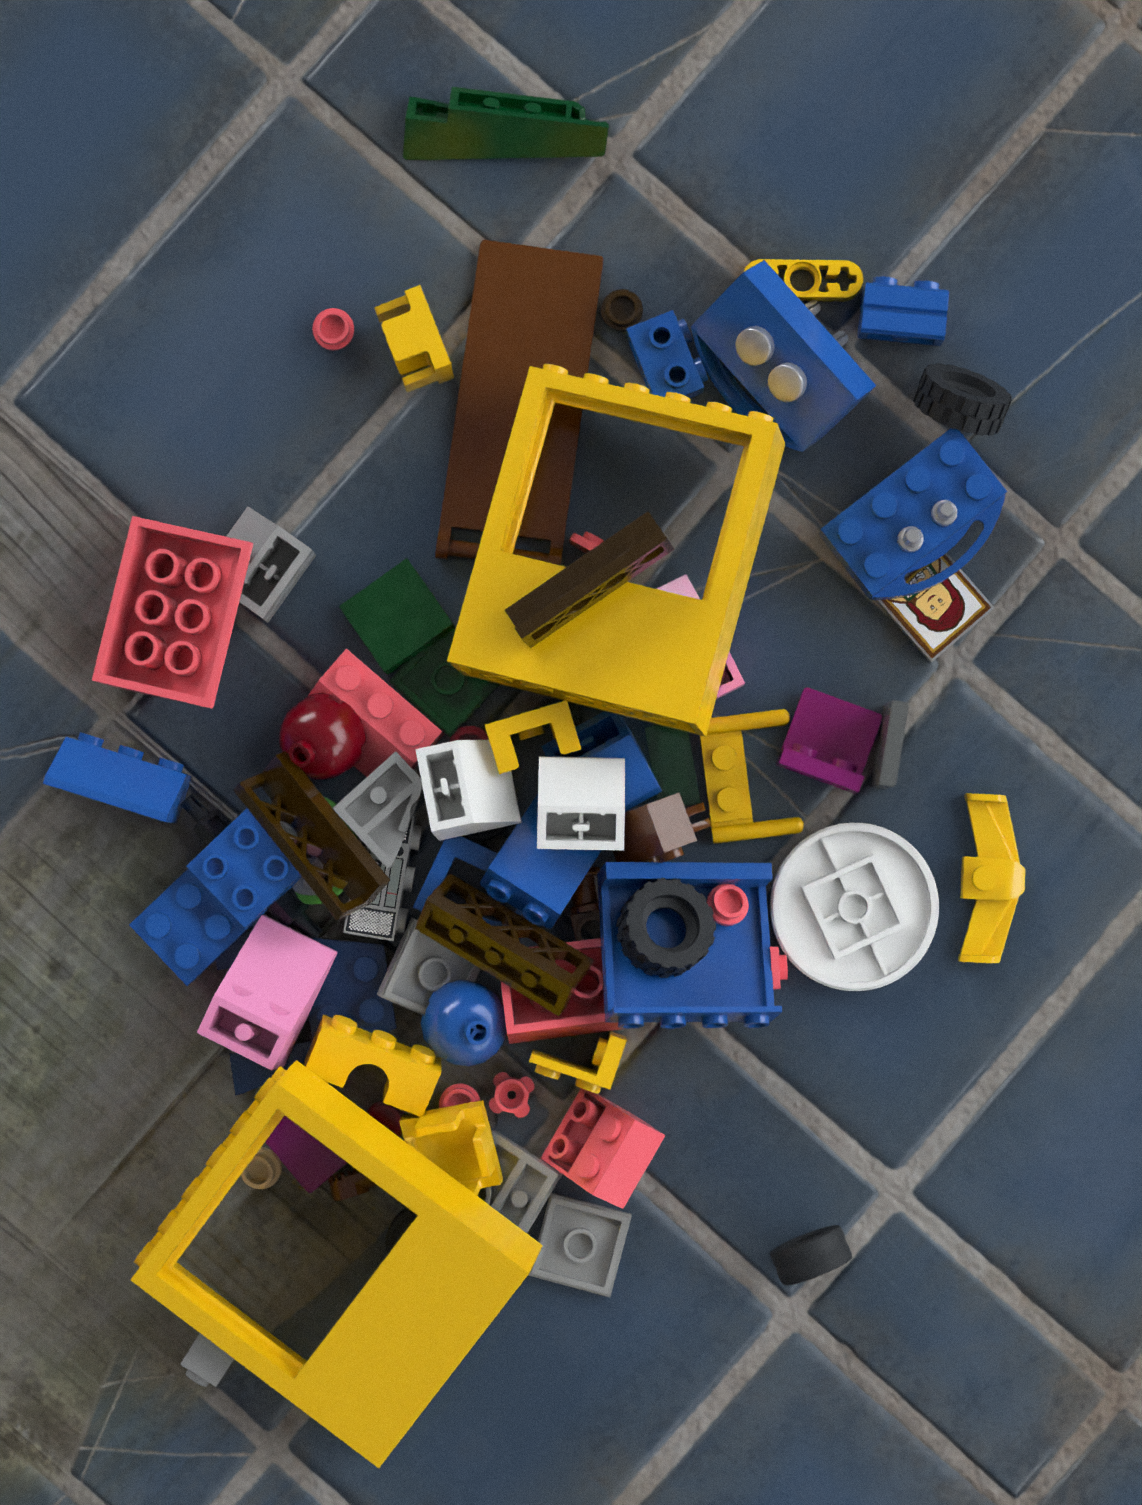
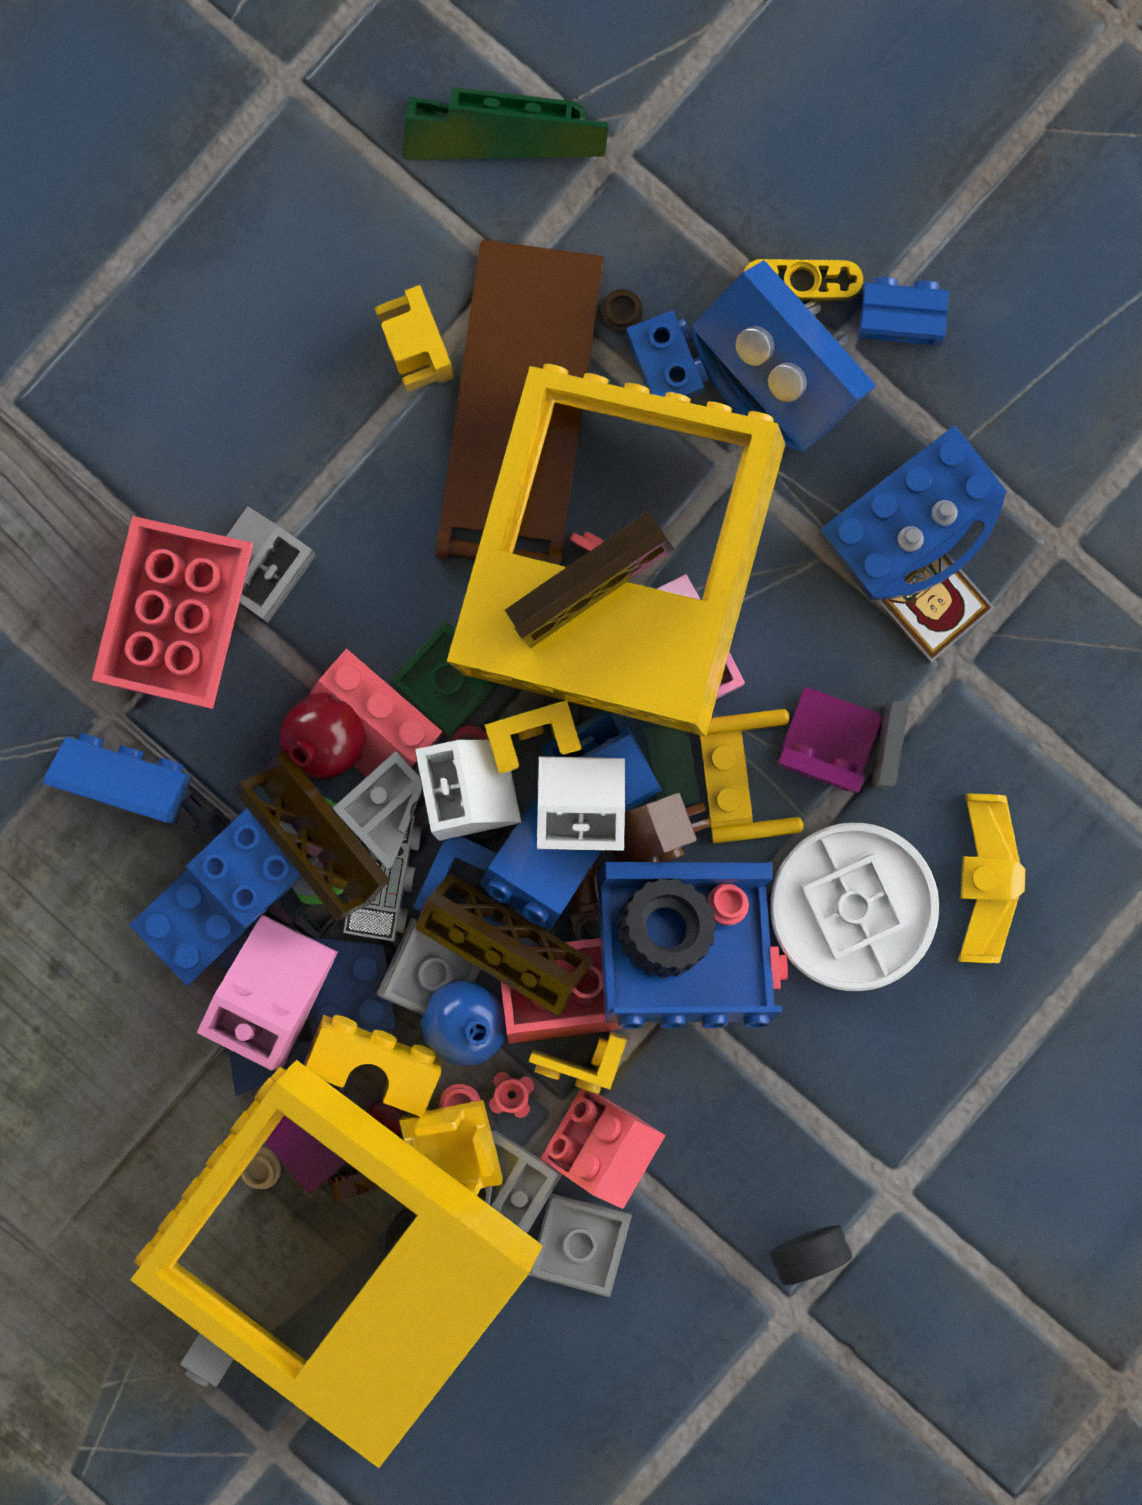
(333, 329): coral plate -> none
(397, 616): dark green tile -> none
(962, 399): black tyre -> none

